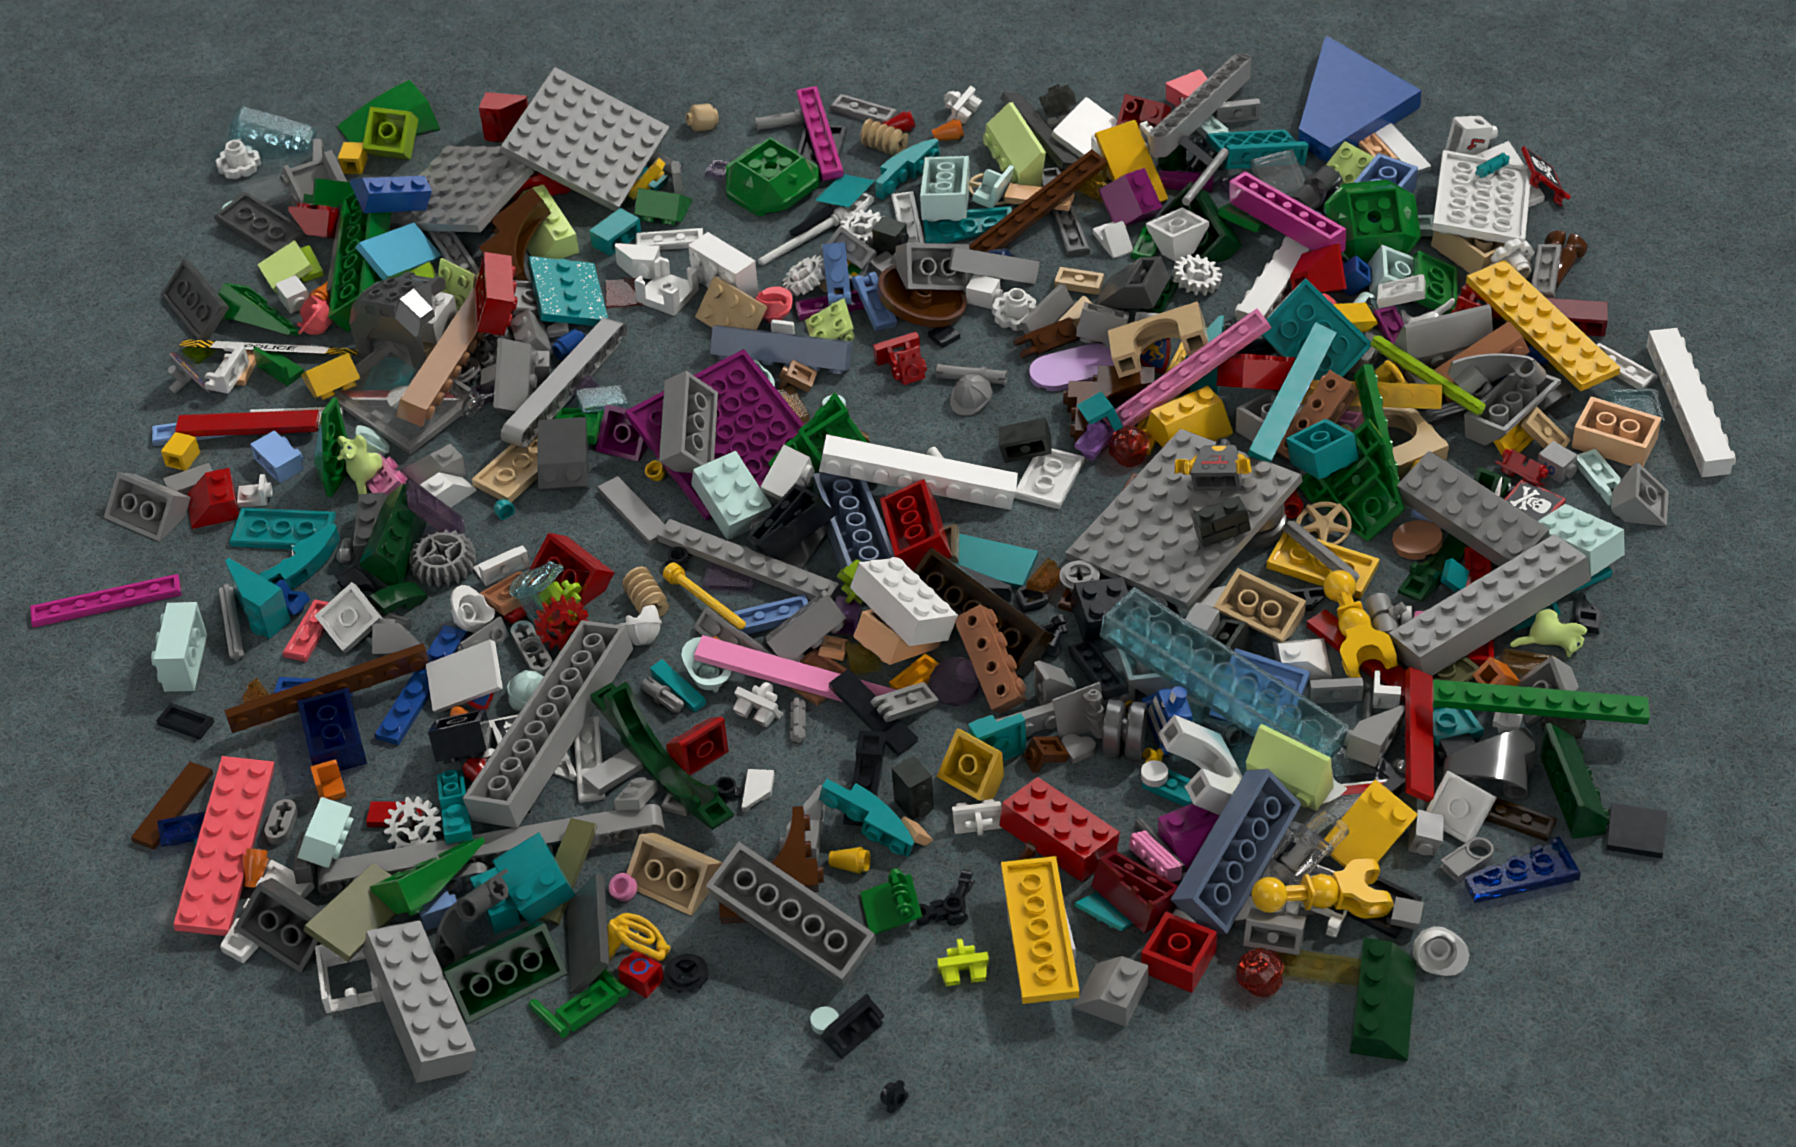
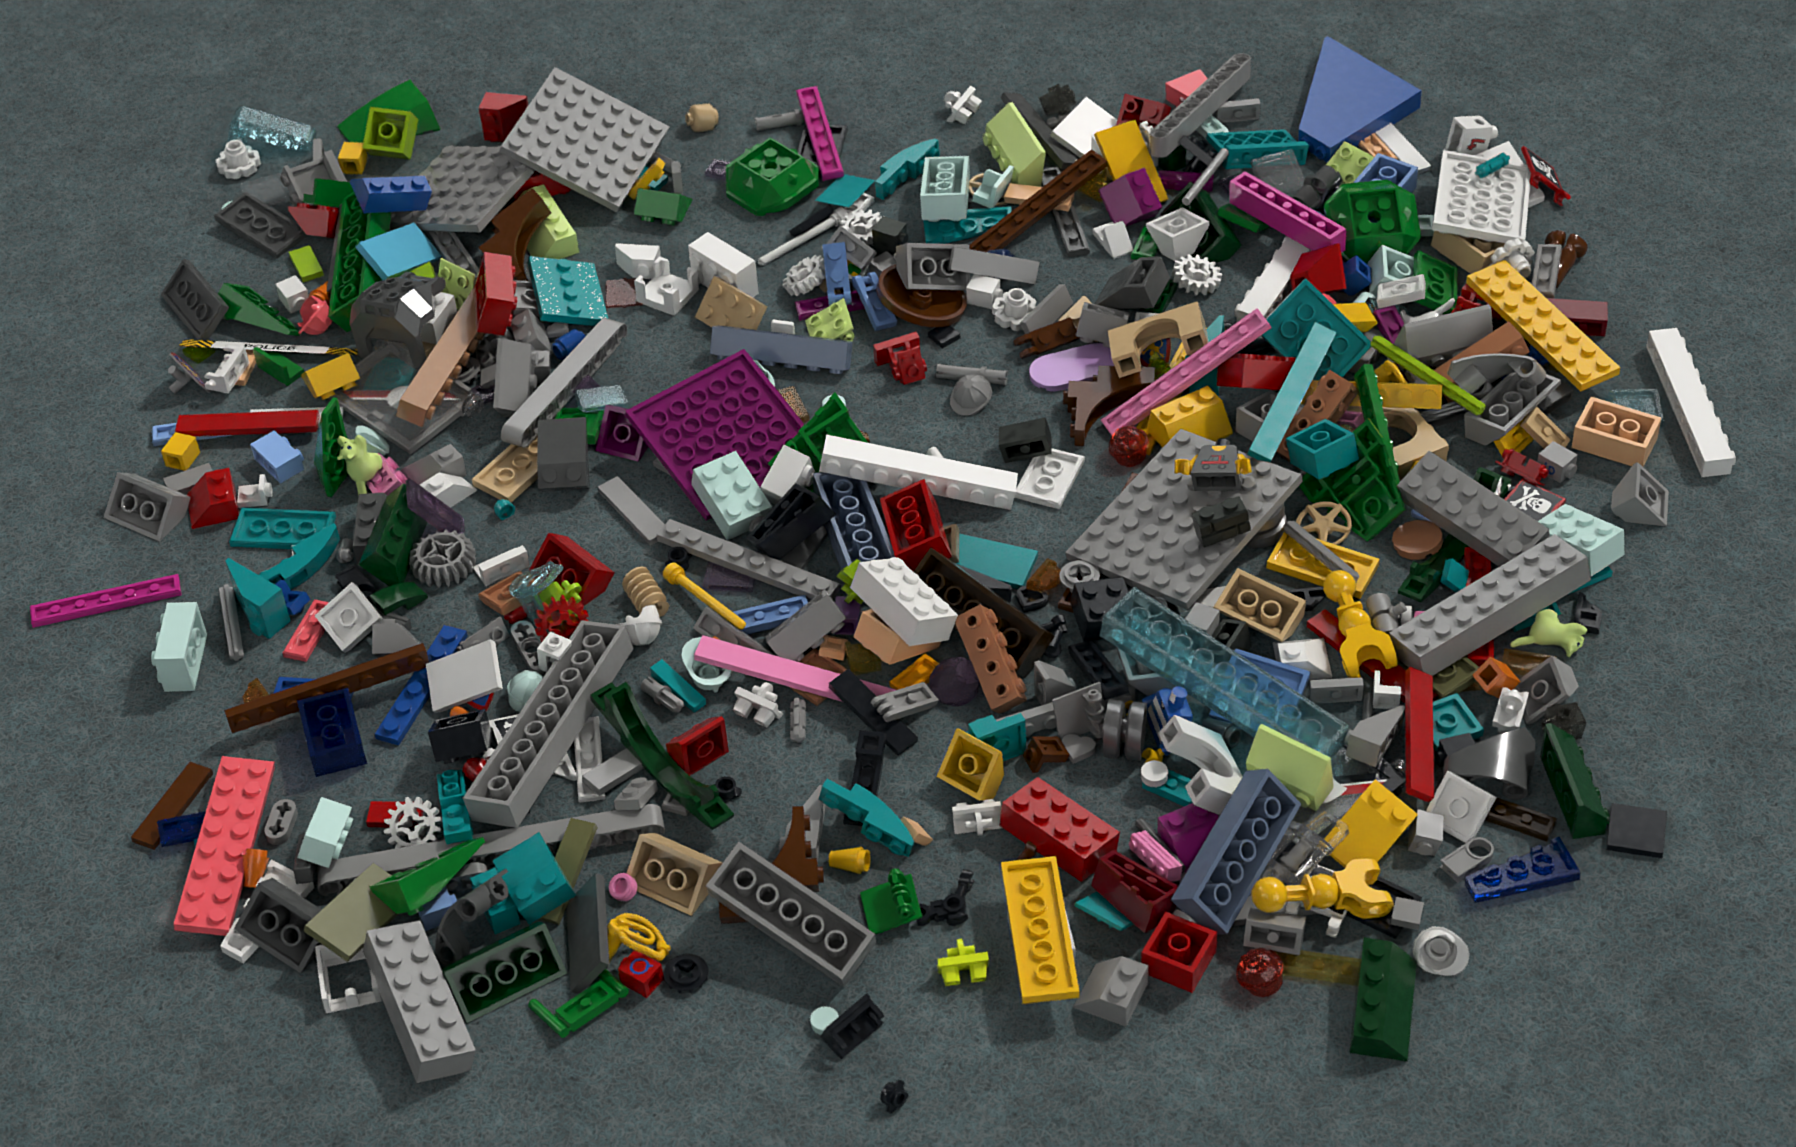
(185, 721): black tile -> none
(285, 264): yellowish green tile -> none
(328, 780): orange panel -> none
(470, 609): white piece -> none
(552, 648): none -> white bracket
(616, 228): teal brick -> none
(657, 468): yellow hinge -> none
(669, 239): white tile -> none
(688, 423): light grey slope -> none
(757, 787): white tile -> none
(778, 301): coral piece -> none
(797, 375): medium nougat bracket -> none
(862, 109): light grey tile -> none
(883, 138): tan piece -> none
(902, 121): red cone -> none
(906, 212): white tile -> none
(913, 788): pearl dark grey brick -> none
(949, 131): orange cone -> none
(1080, 280): tan plate -> none
(1094, 439): medium lavender hips -> none
(1097, 408): teal panel -> none
(1160, 364): none -> clear neon green tile
(1293, 505): red cone -> none
(1540, 701): green plate -> none
(1598, 473): light aqua hinge -> none
(1630, 371): white tile -> none

